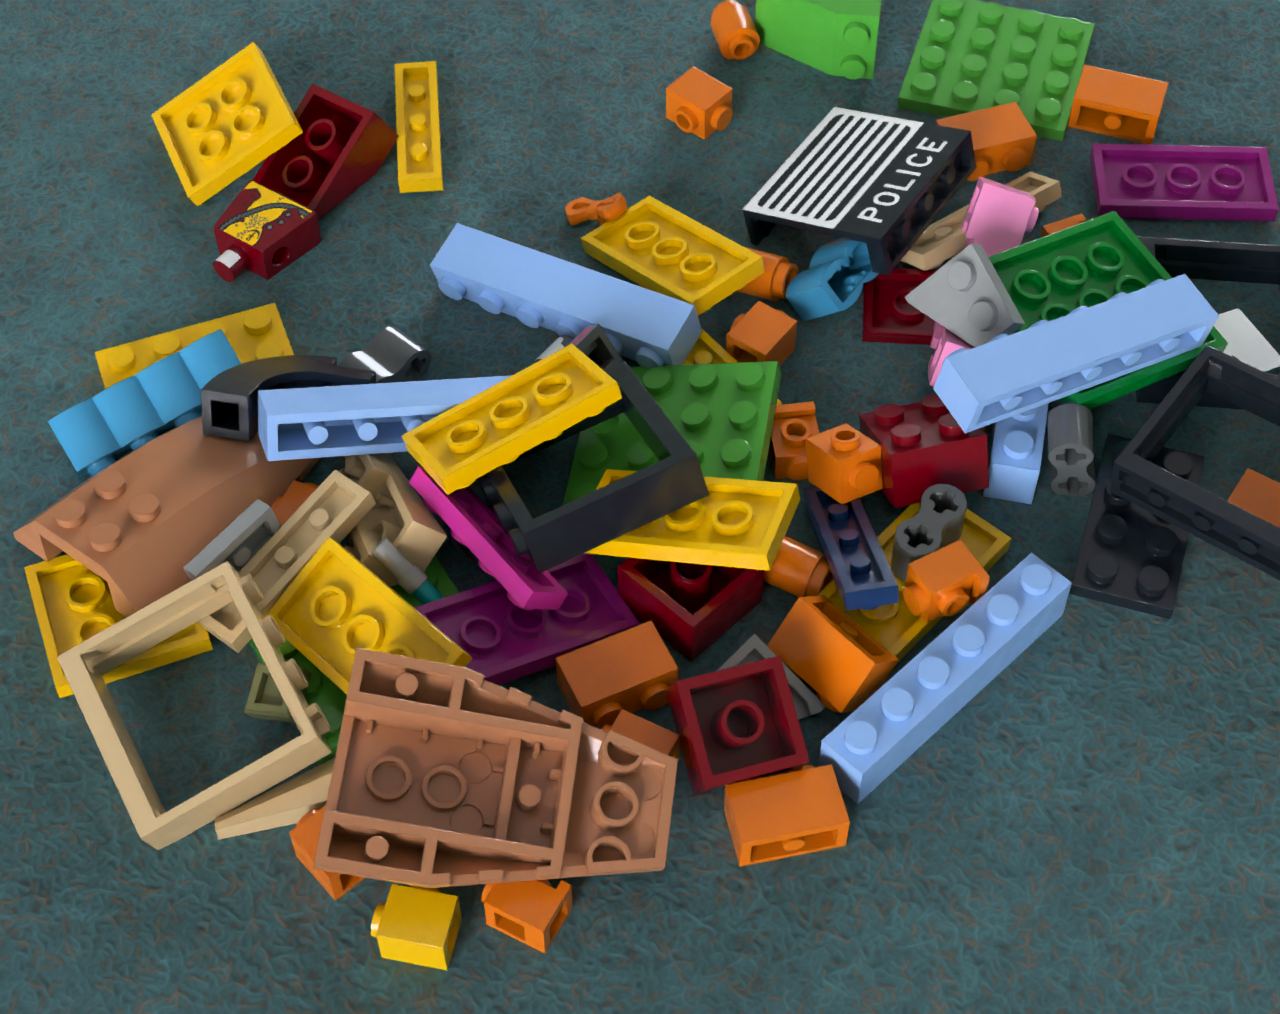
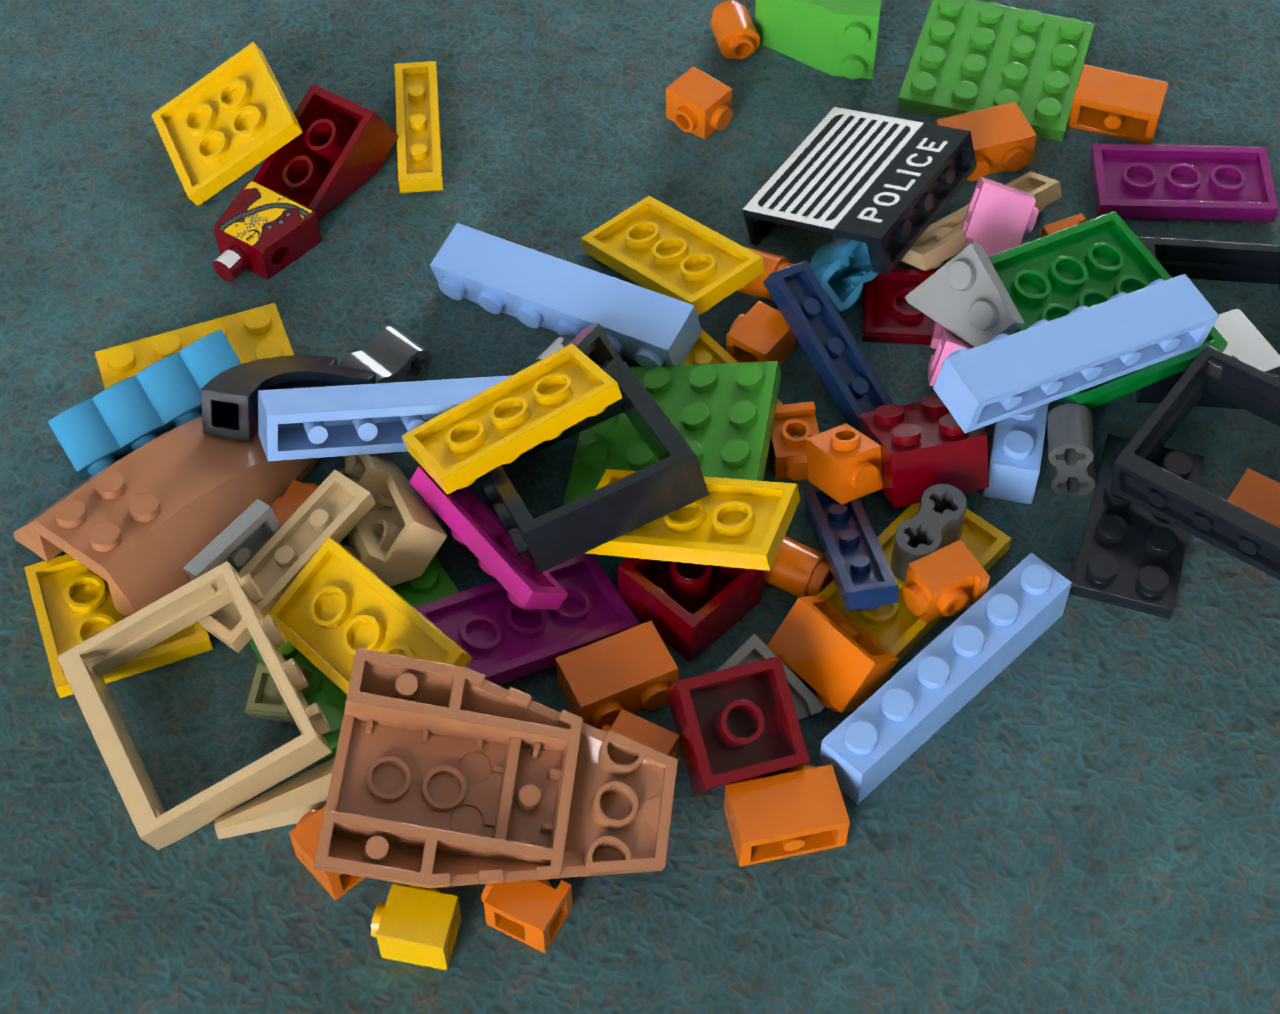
(409, 576): light grey piece -> none
(602, 210): orange piece -> none
(826, 341): none -> dark blue plate

